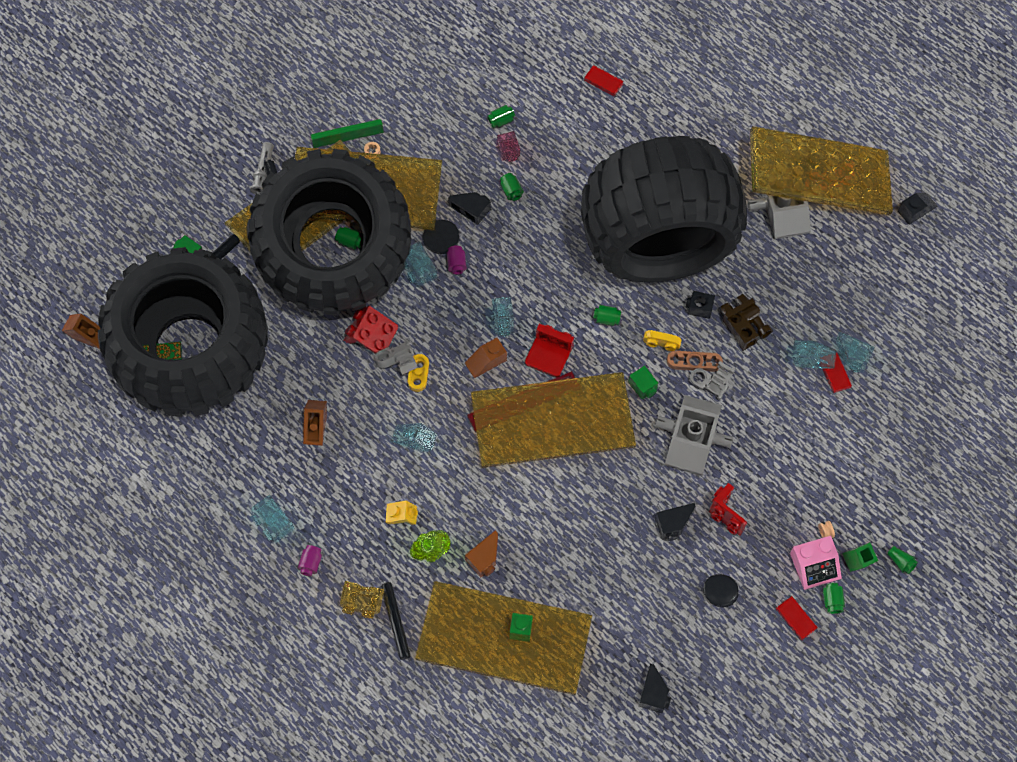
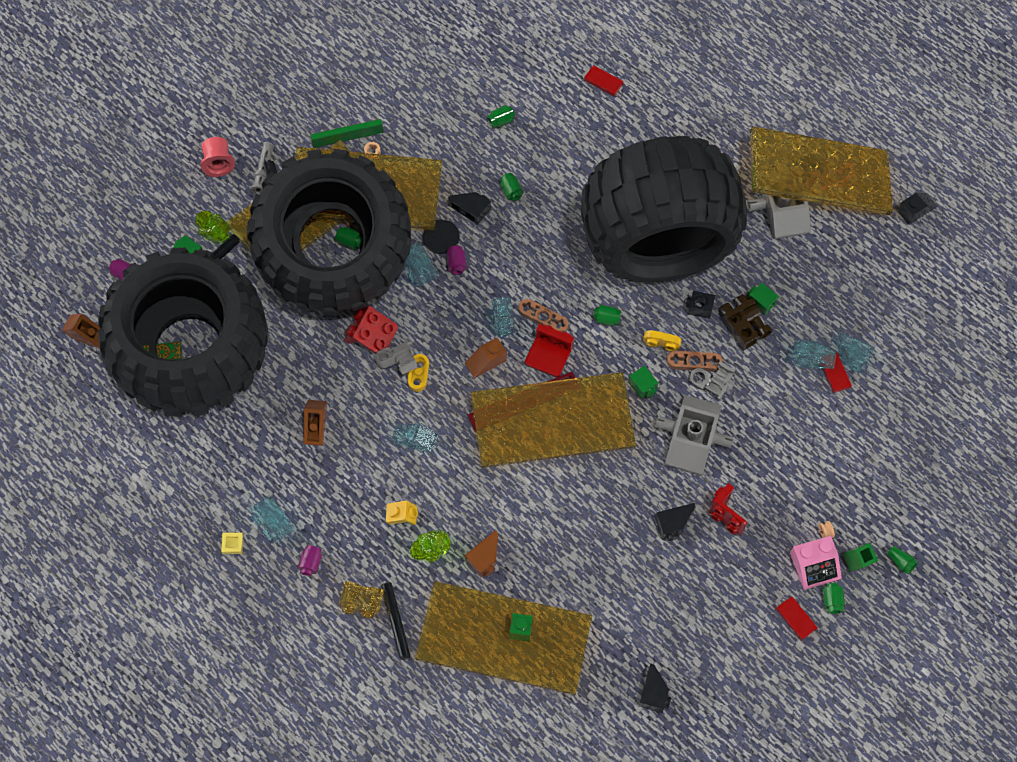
(117, 267): none -> magenta brick
(212, 226): none -> clear neon green head
(216, 157): none -> coral piece
(232, 543): none -> light yellow plate
(508, 146): clear pink brick -> none
(541, 309): none -> nougat beam
(721, 590): black piece -> none
(764, 298): none -> green brick

